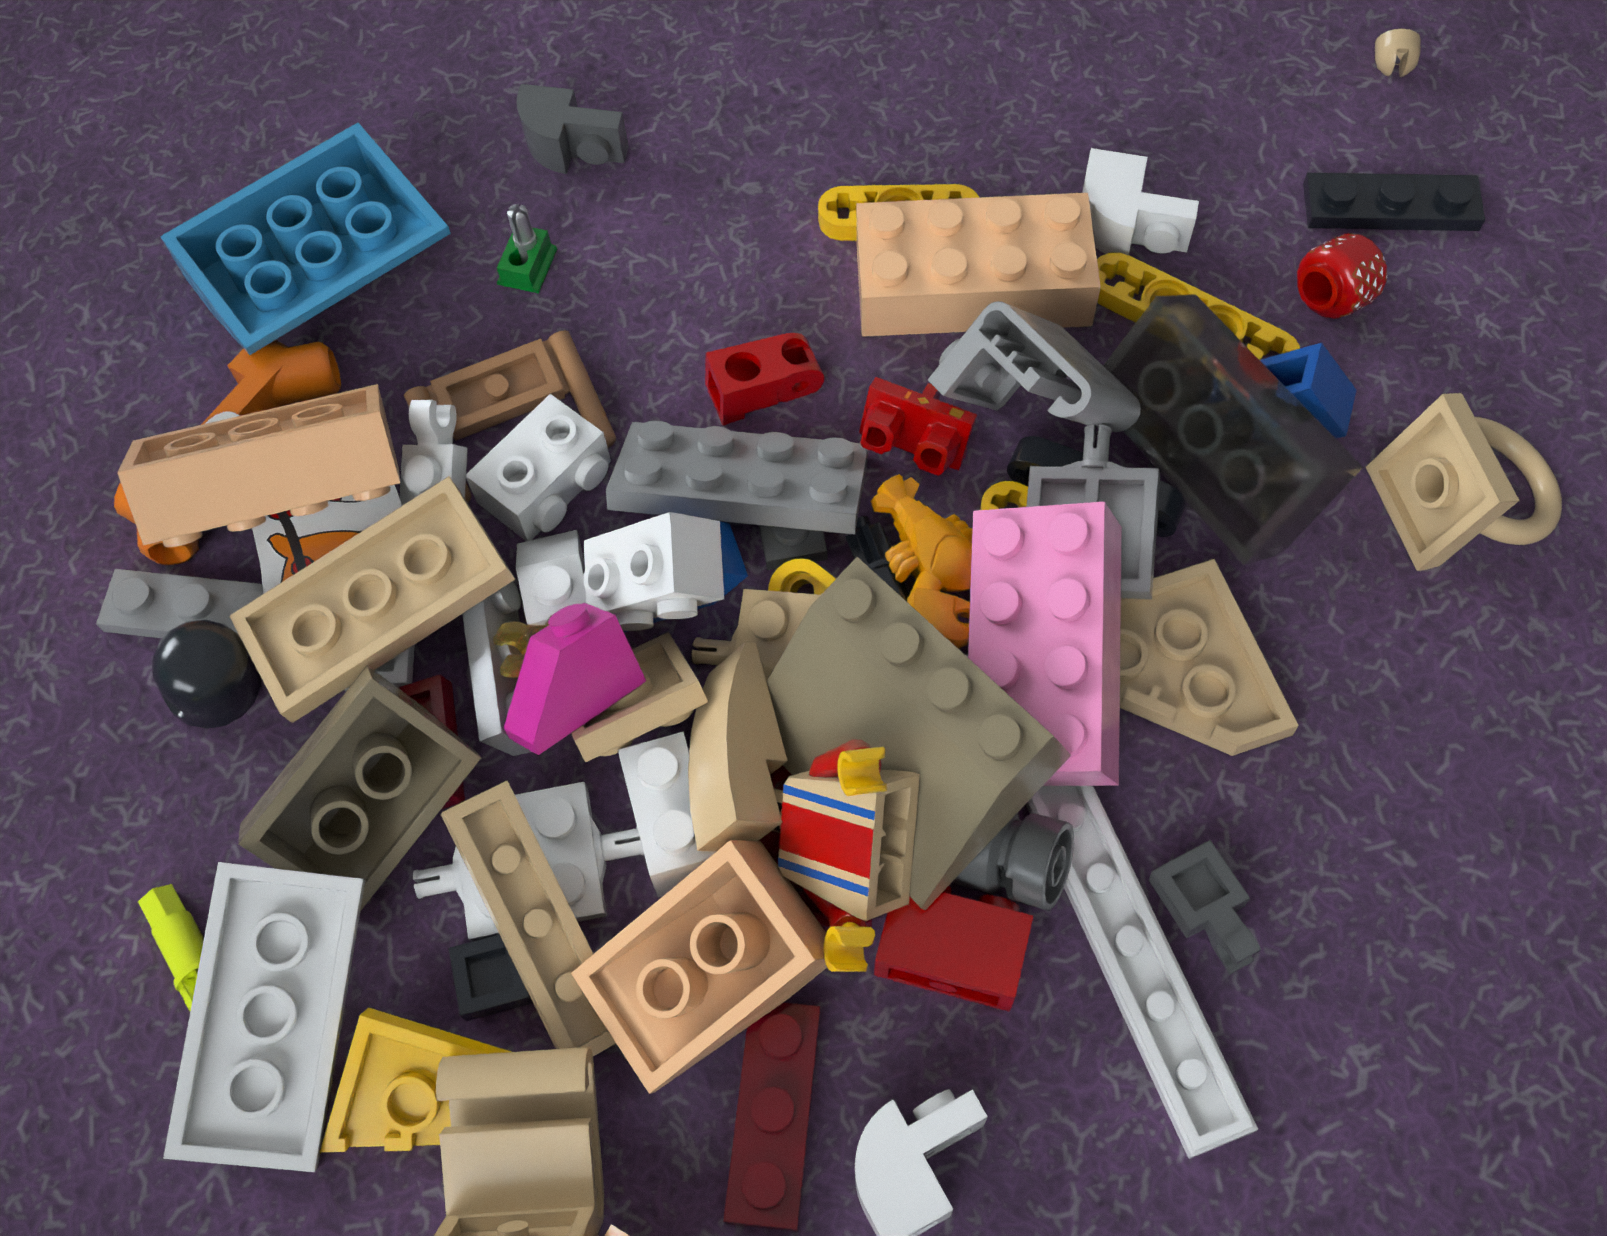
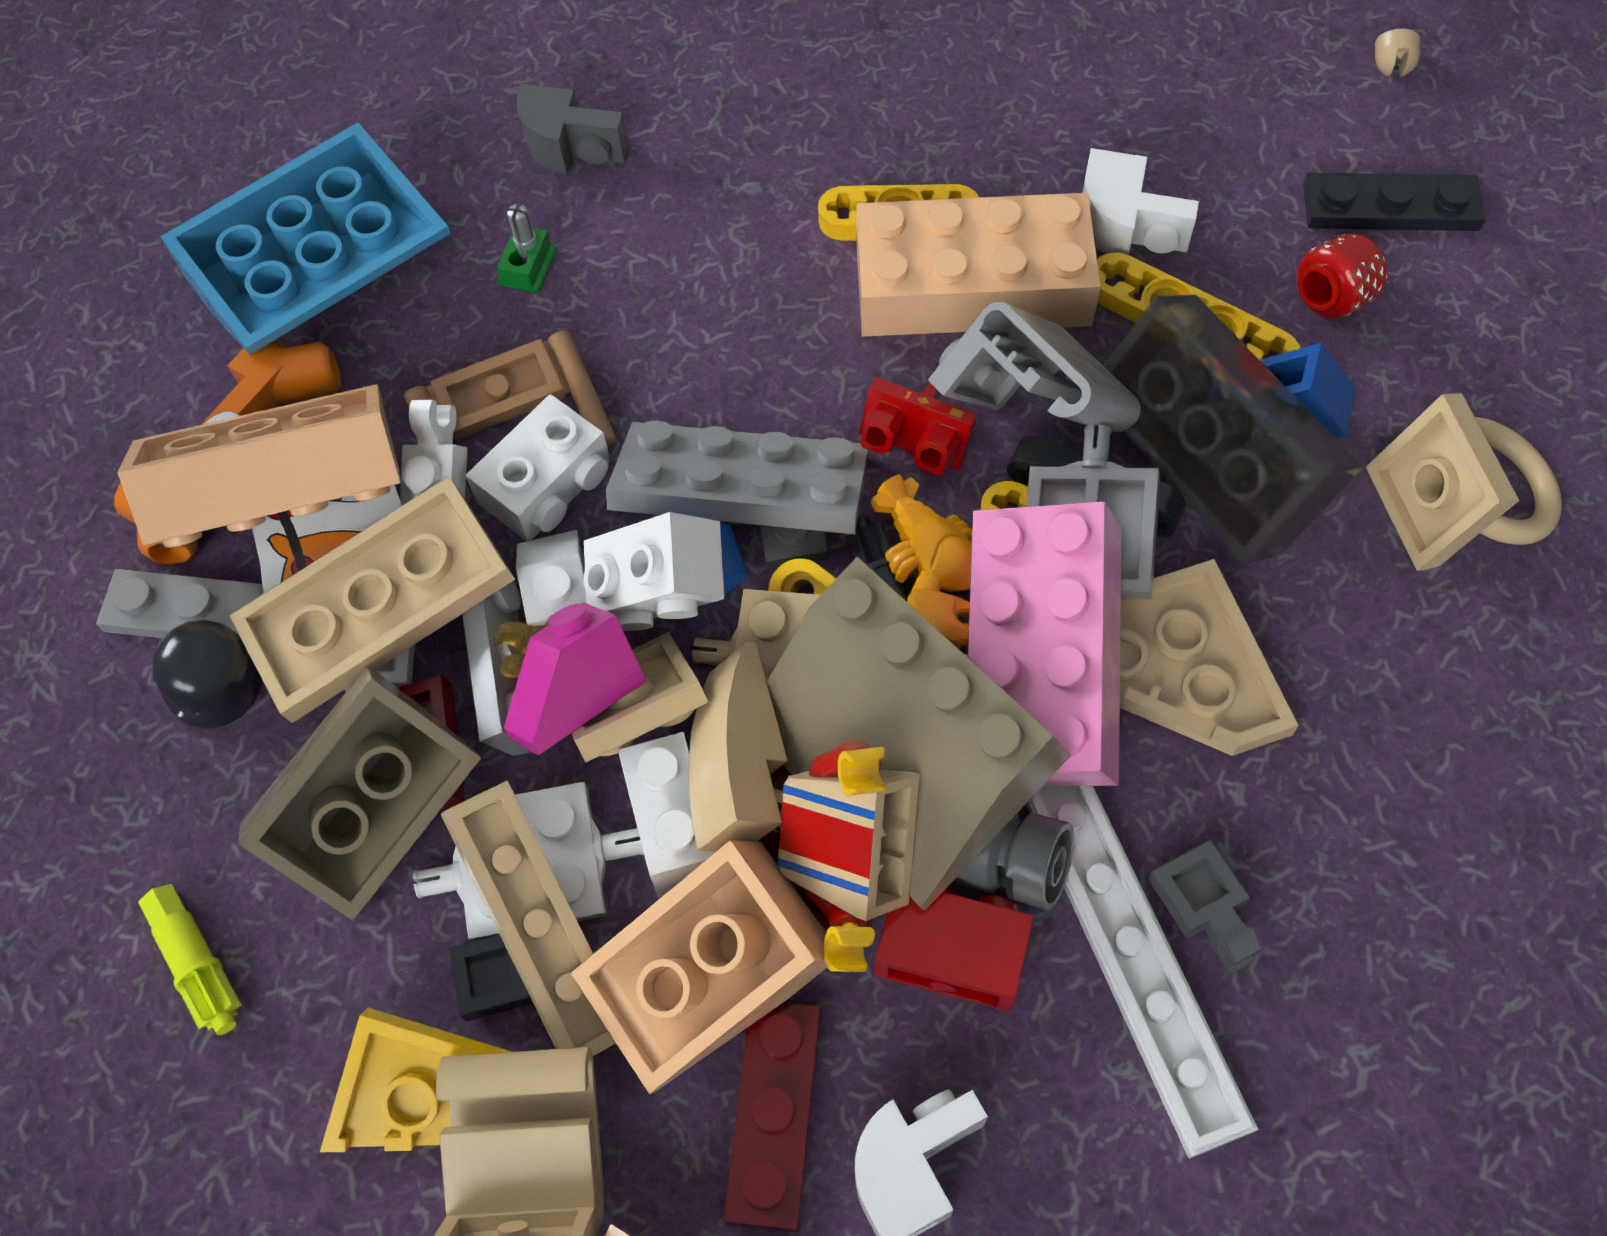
(265, 1019): white plate -> none
(761, 375): red leg -> none

